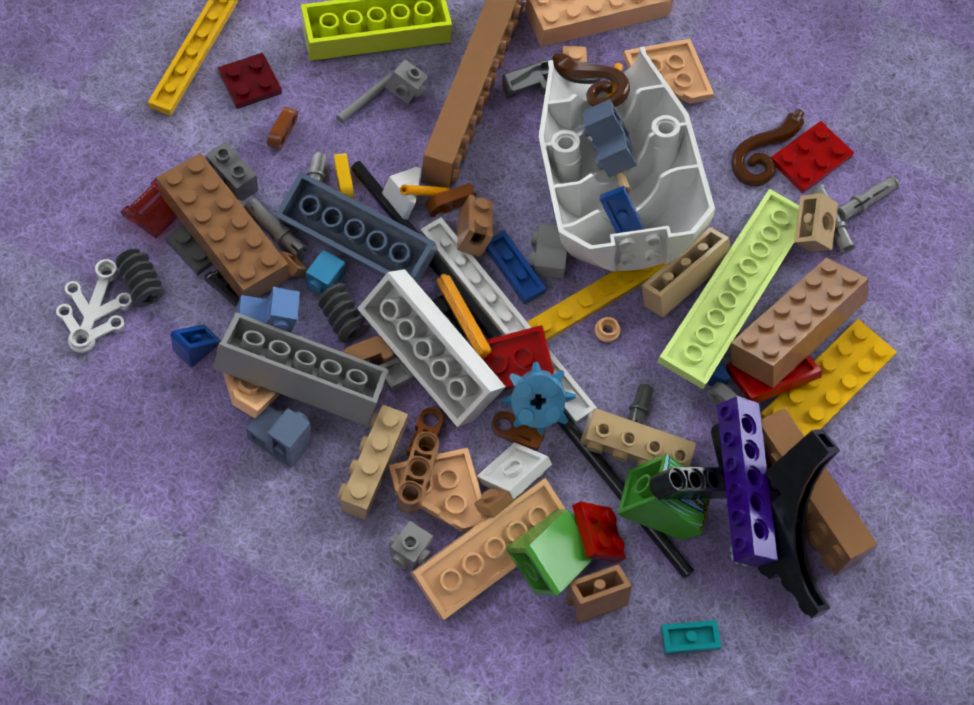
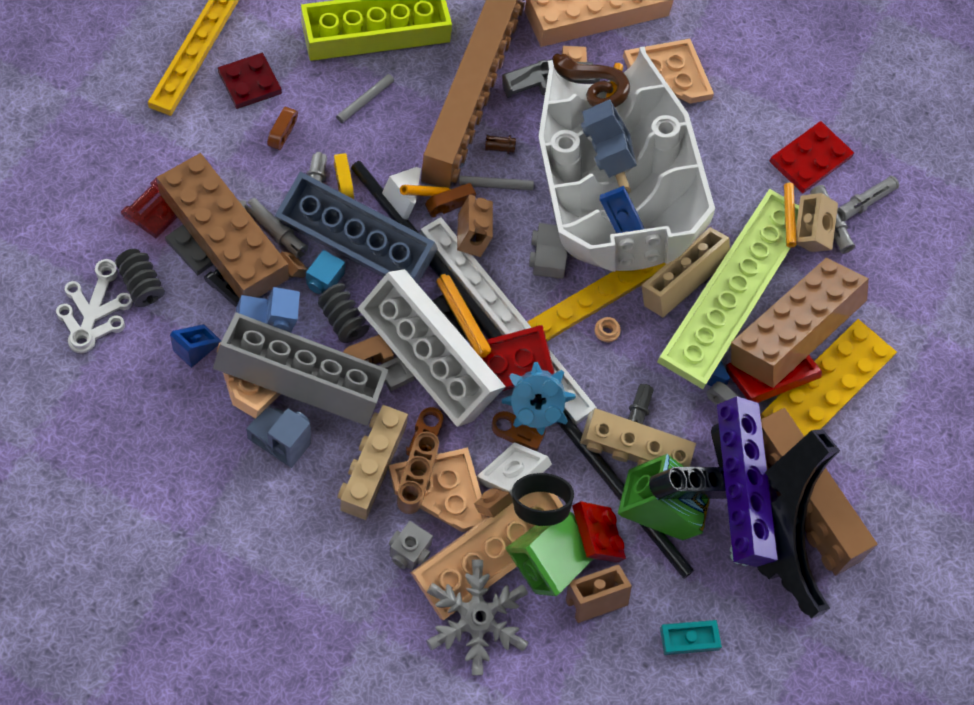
(233, 171): flat silver brick -> none
(407, 82): light grey brick -> none
(468, 620): none -> light grey piece
(497, 183): none -> light grey piece
(501, 144): none -> reddish brown pin
(515, 268): blue plate -> none
(542, 483): none -> black tyre
(788, 129): reddish brown plant -> none
(790, 215): none -> light orange piece

